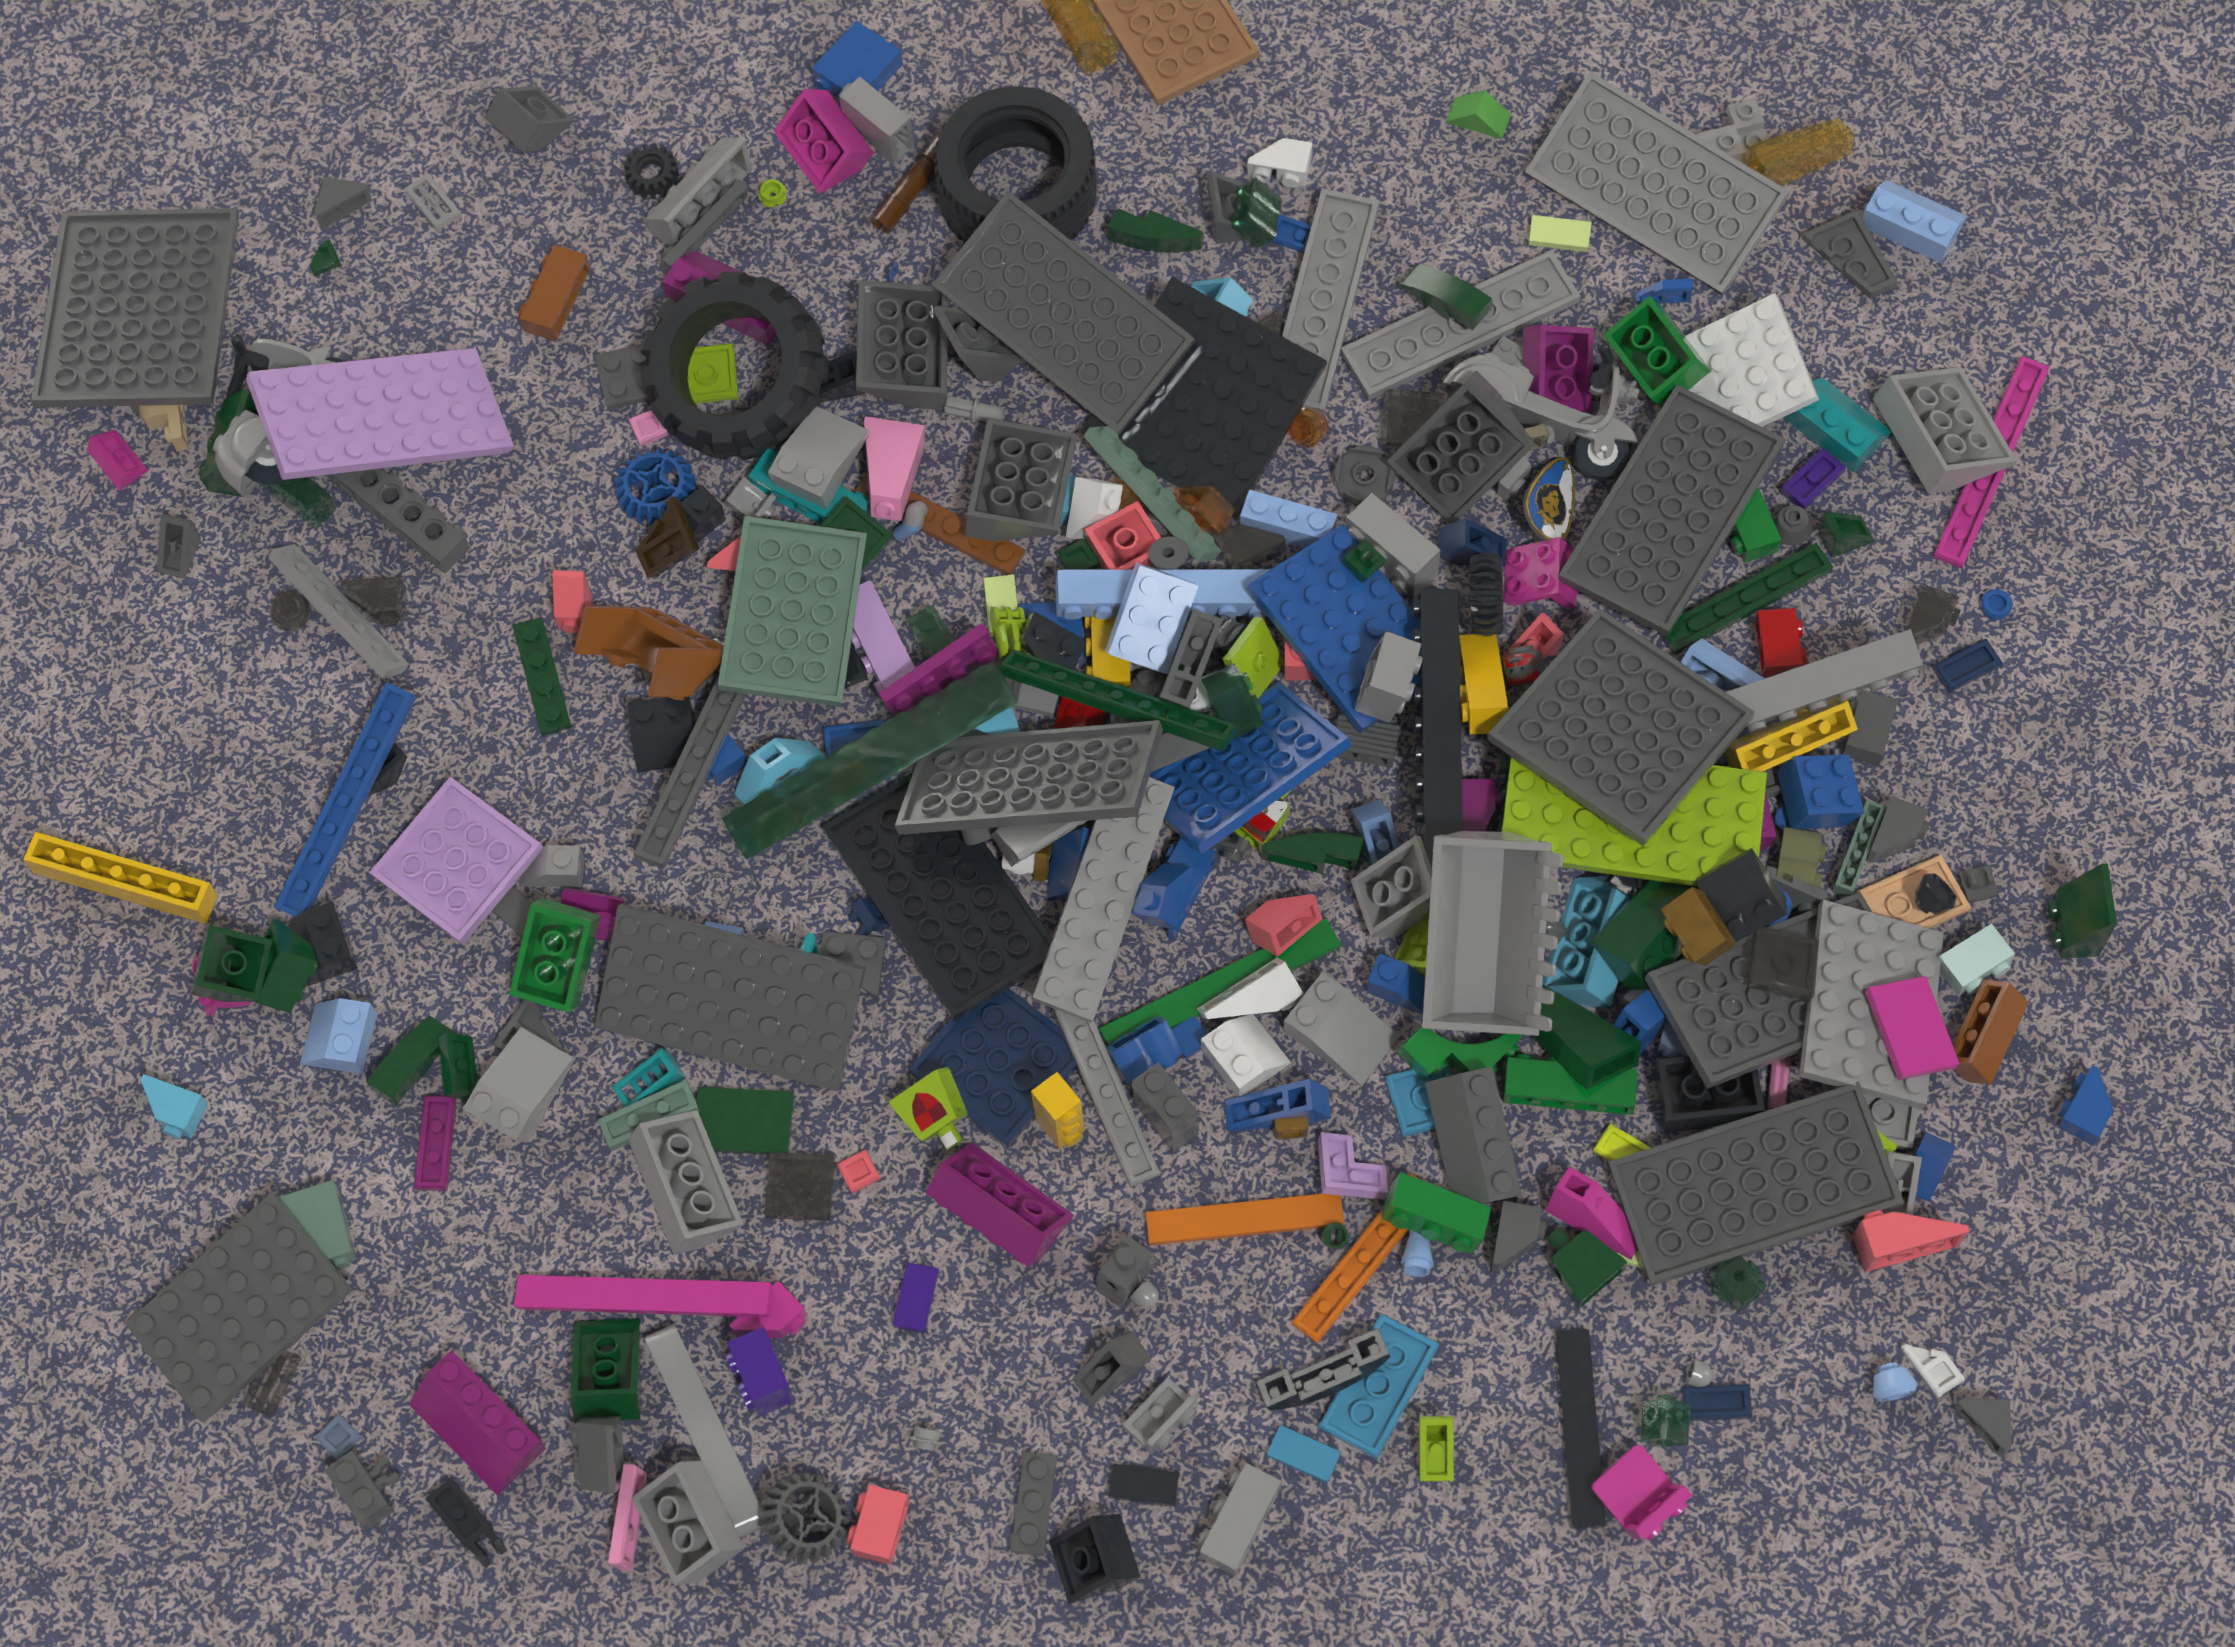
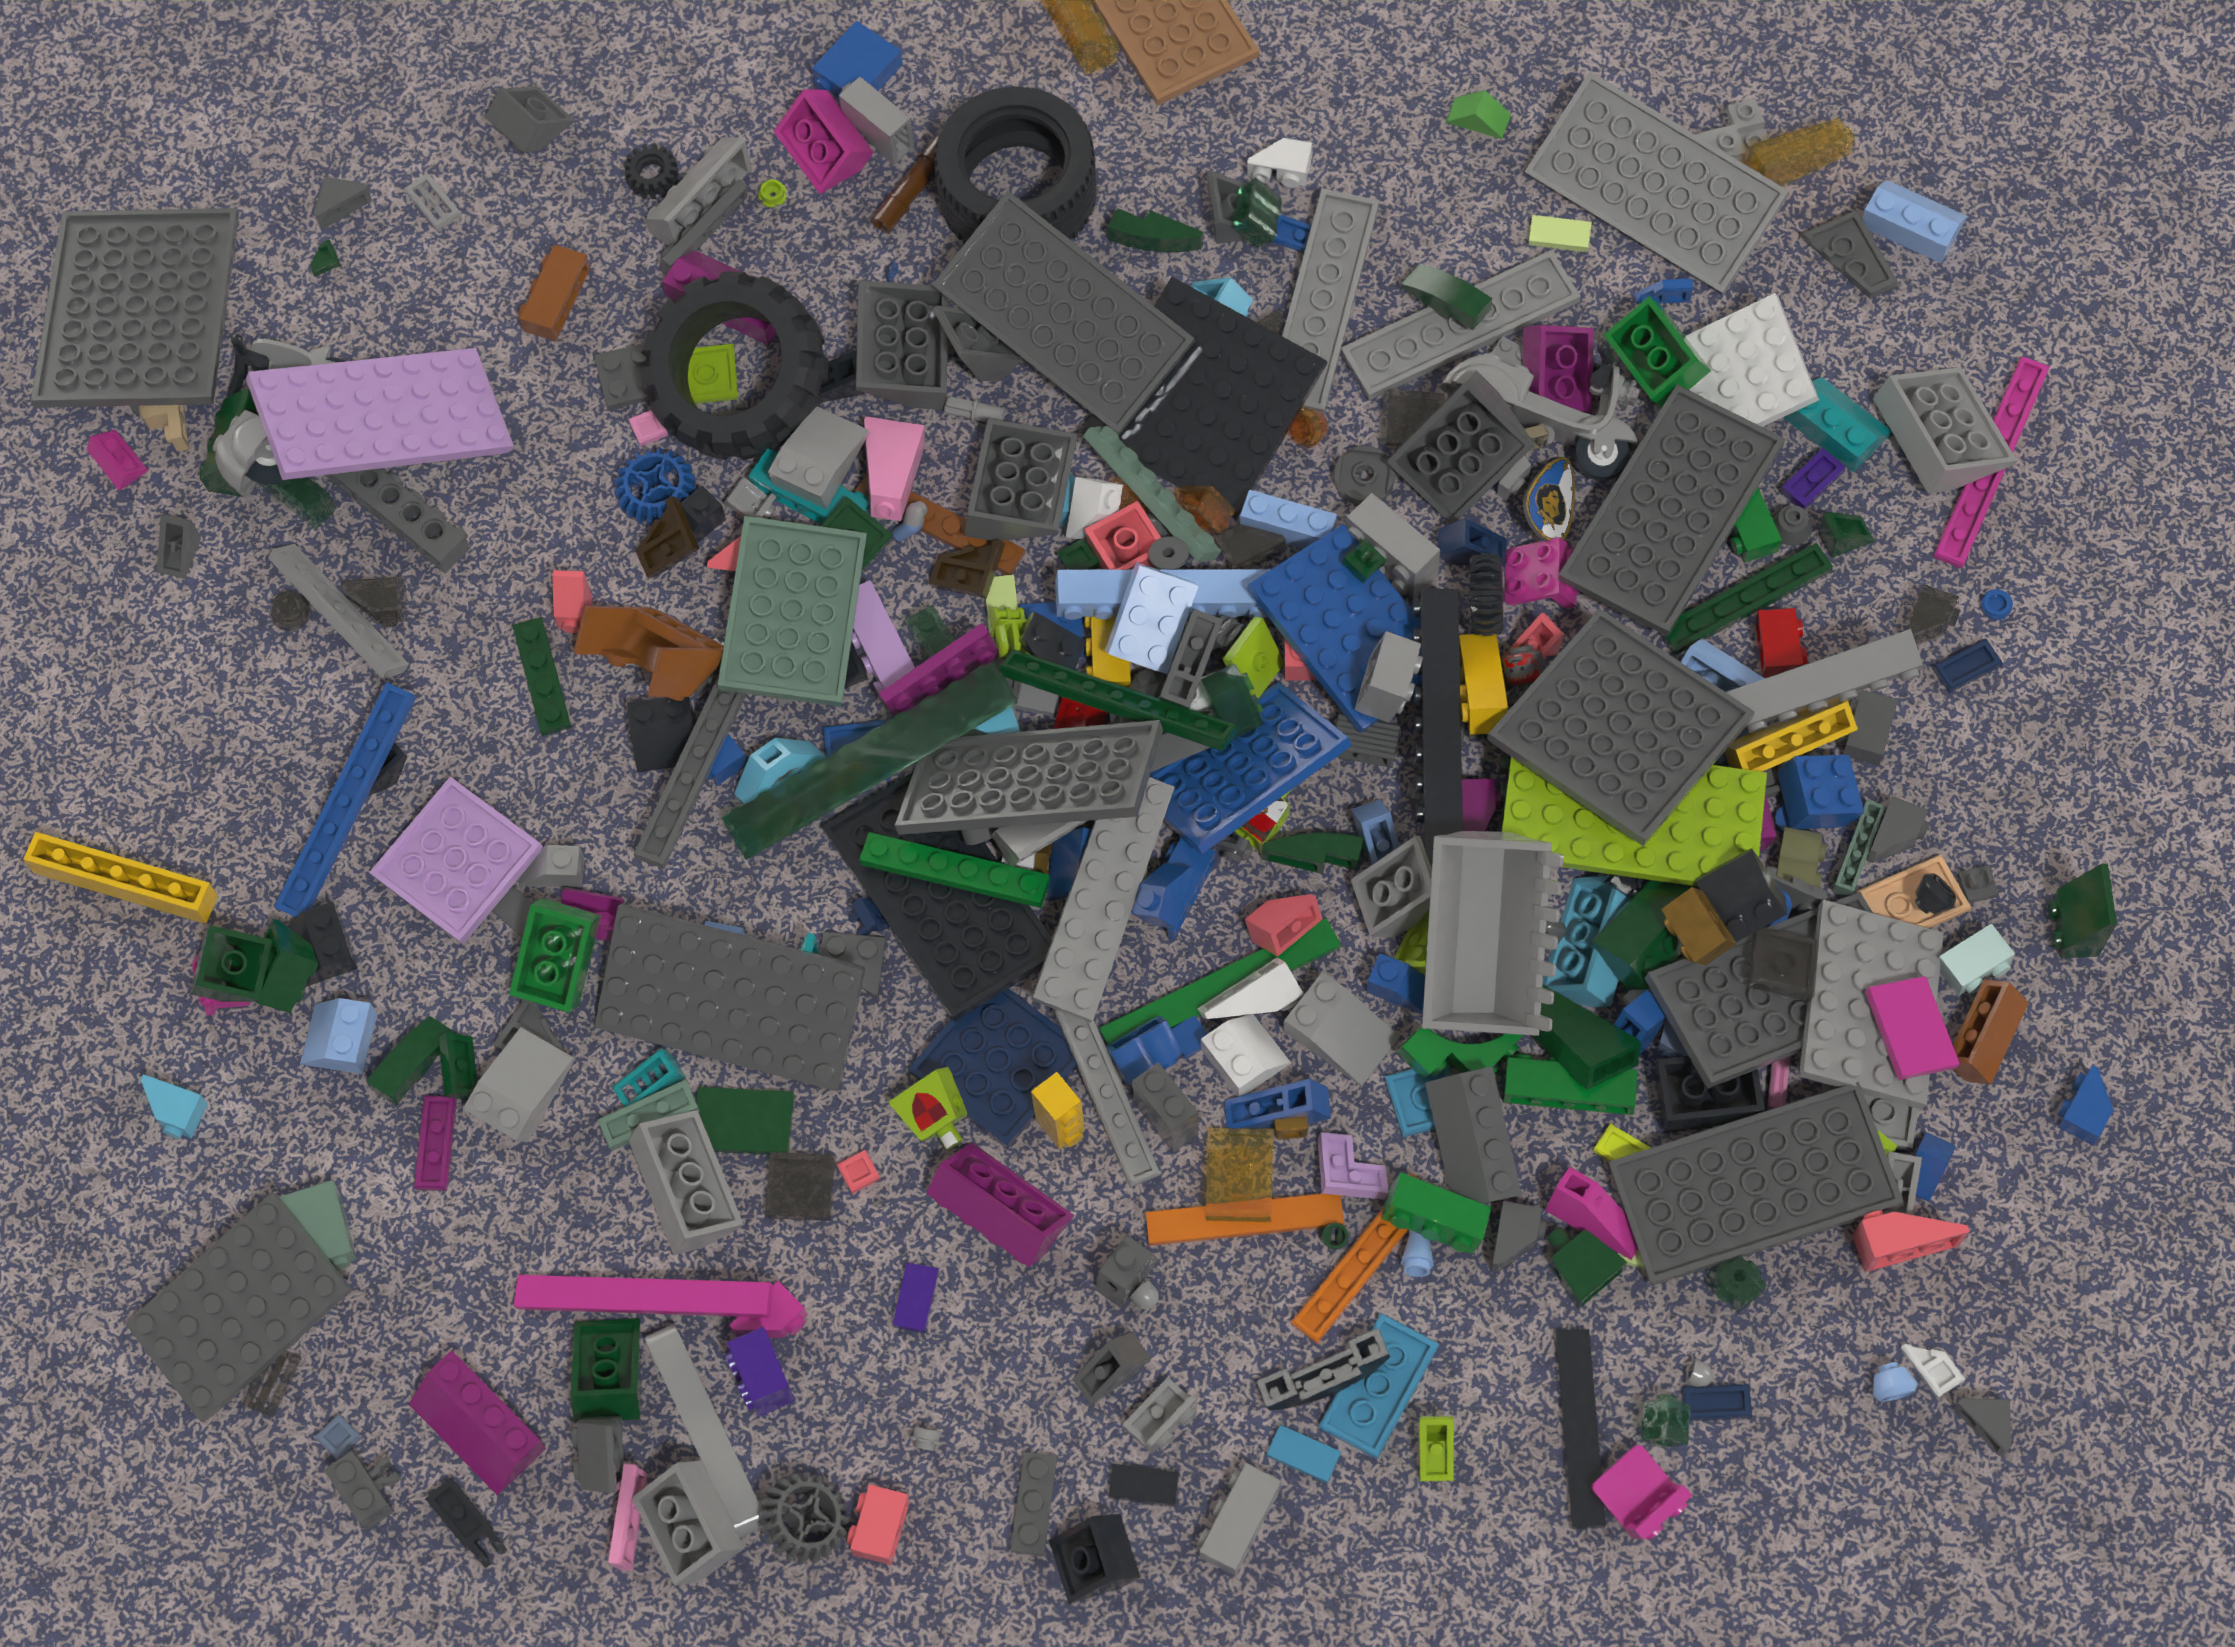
(955, 870): none -> green plate
(968, 570): none -> dark brown wing
(1239, 1175): none -> clear yellow tile

